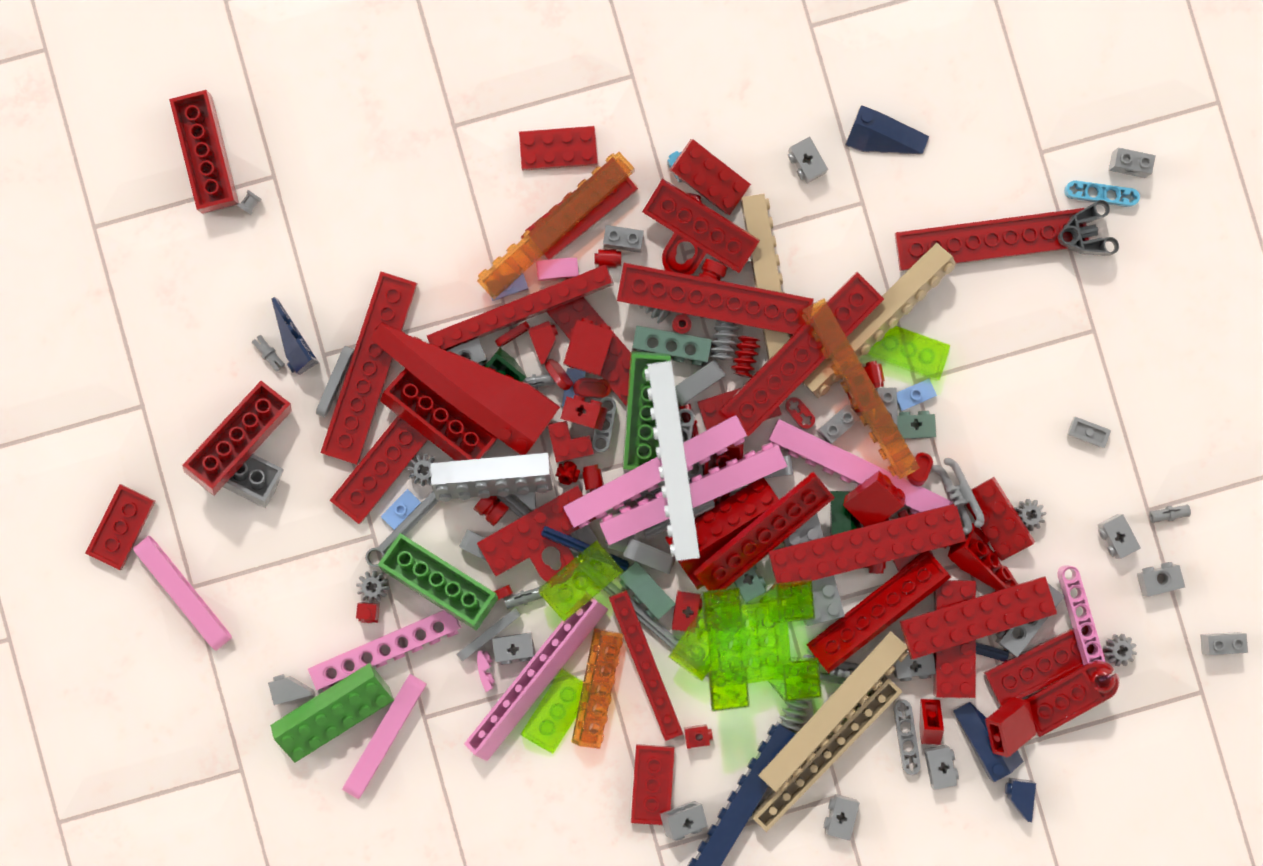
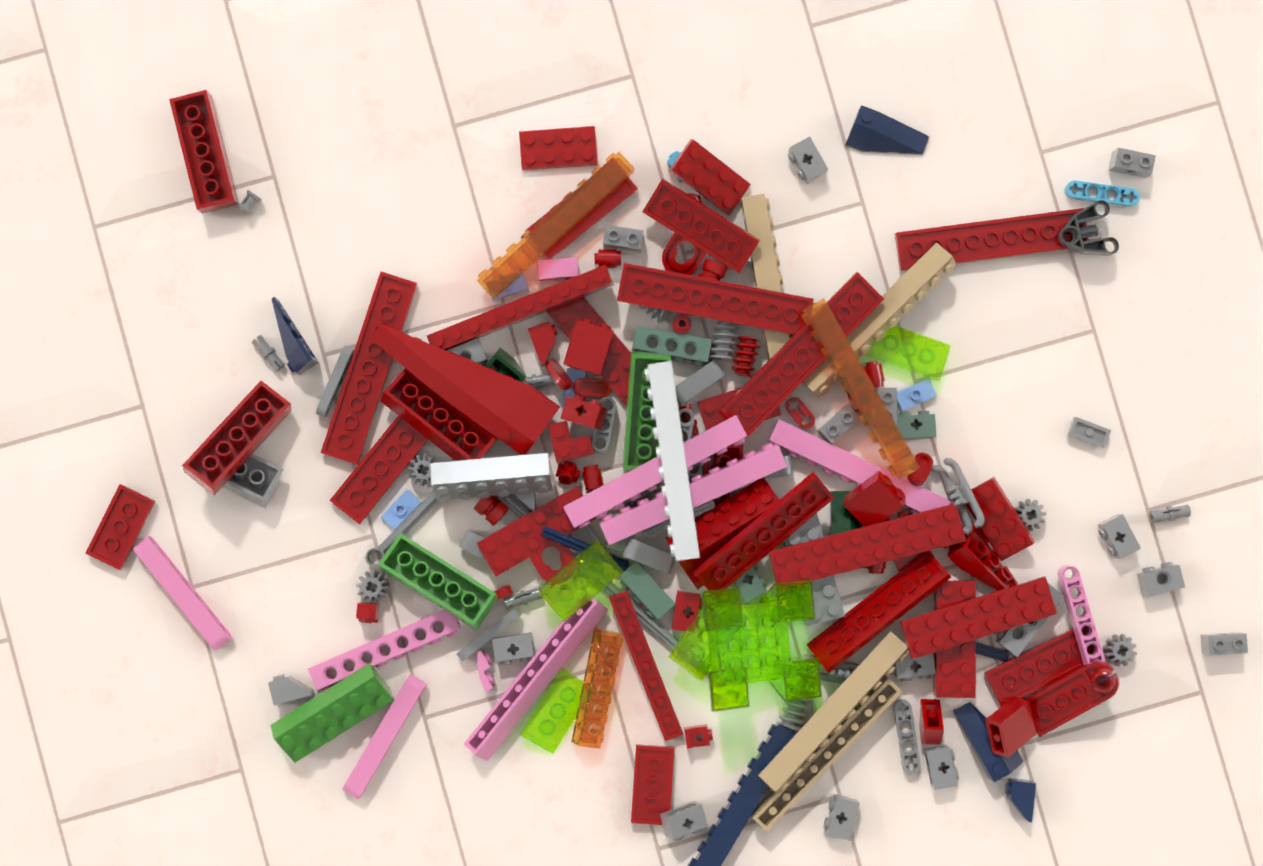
(512, 334): red tile -> none

